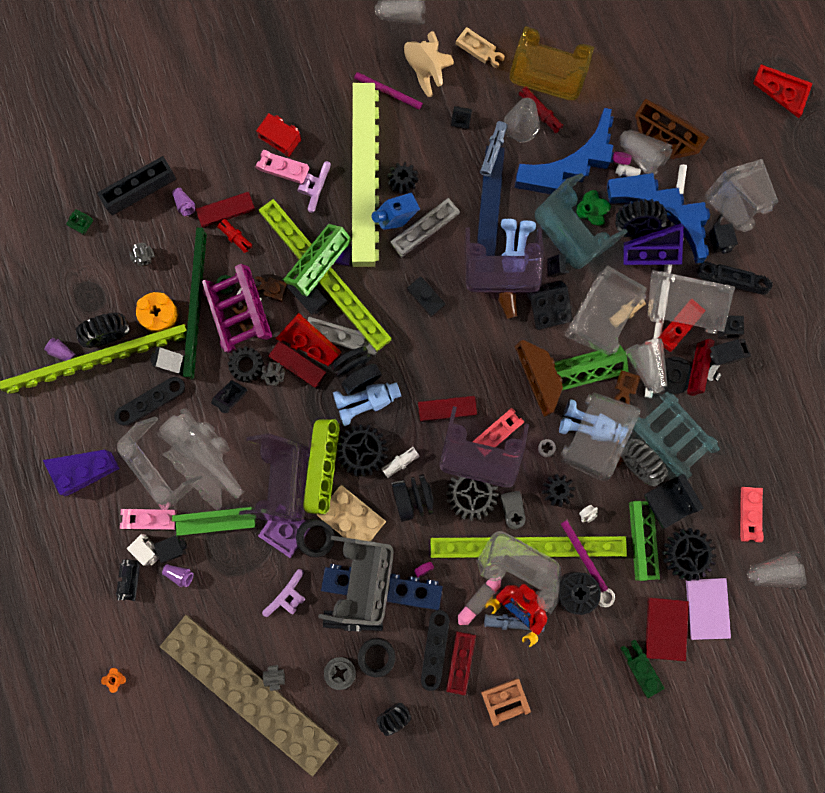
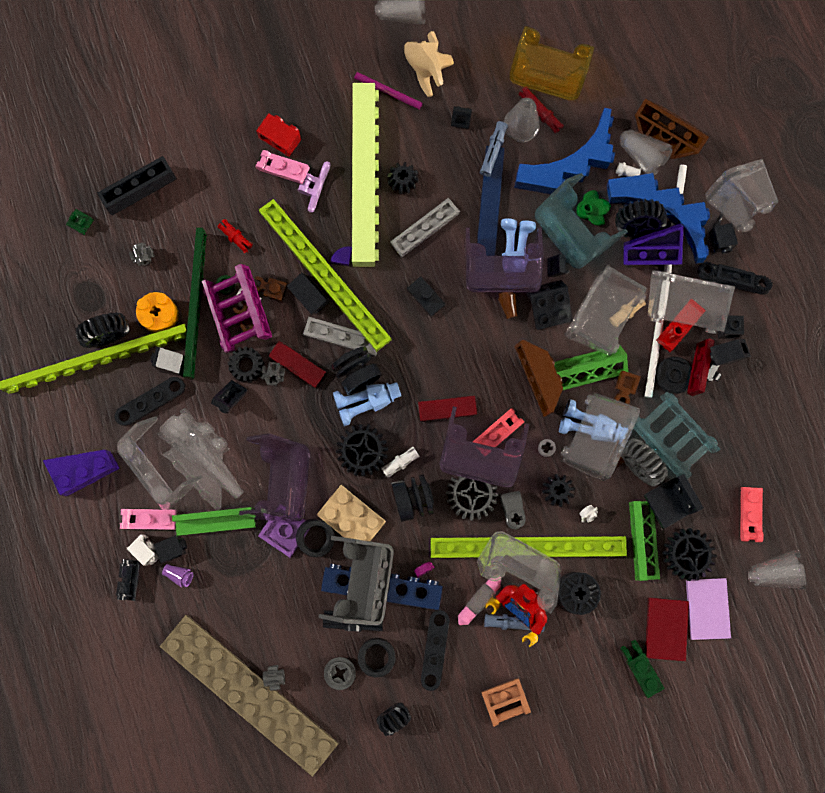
(59, 350): medium lavender cone -> none
(119, 679): orange plate -> none
(184, 204): medium lavender cone -> none
(225, 209): dark red tile -> none
(281, 598): lavender piece -> none
(307, 338): red wing -> none
(320, 259): bright green fence -> none
(321, 466): lime beam -> none
(396, 211): blue torso -> none
(461, 663): dark red tile -> none
(479, 47): tan plate -> none
(583, 555): magenta bar -> none
(607, 598): white plate -> none
(622, 158): magenta tile -> none
(649, 364): clear cone -> none
(783, 88): red wing -> none

